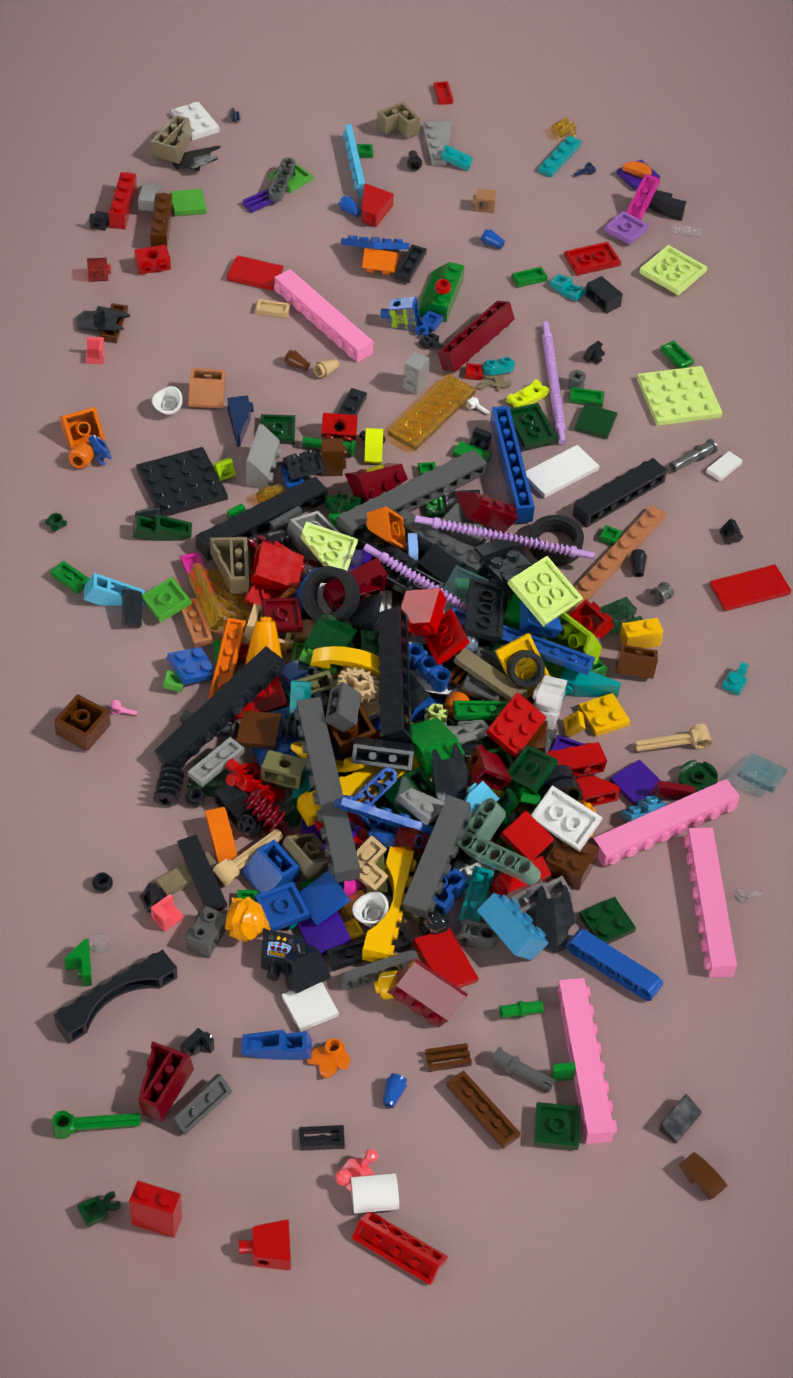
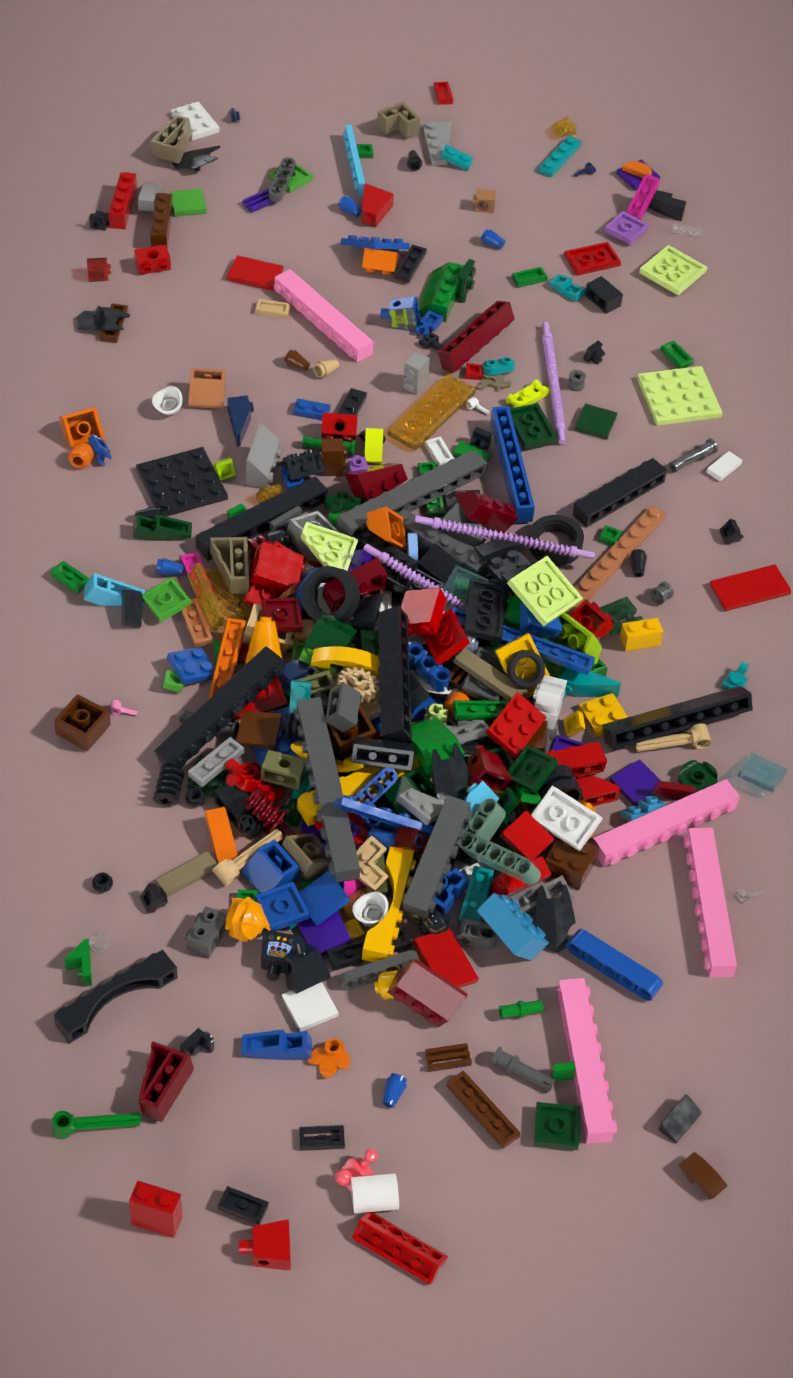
(55, 521): dark green plate -> none
(95, 350): coral panel -> none
(96, 1210): dark green plate -> none
(165, 913): coral panel -> none
(167, 567): none -> blue cone
(201, 873): black tile -> none
(201, 1104): dark grey plate -> none
(243, 1205): none -> black plate
(281, 426): dark green tile -> none
(310, 409): none -> blue plate
(356, 463): none -> medium lavender brick
(438, 451): none -> white tile
(443, 286): red plate -> none
(466, 280): none -> dark green plate
(561, 471): white tile -> none
(587, 396): green tile -> none
(607, 921): dark green plate -> none
(636, 661): reddish brown brick -> none
(677, 717): none -> black brick

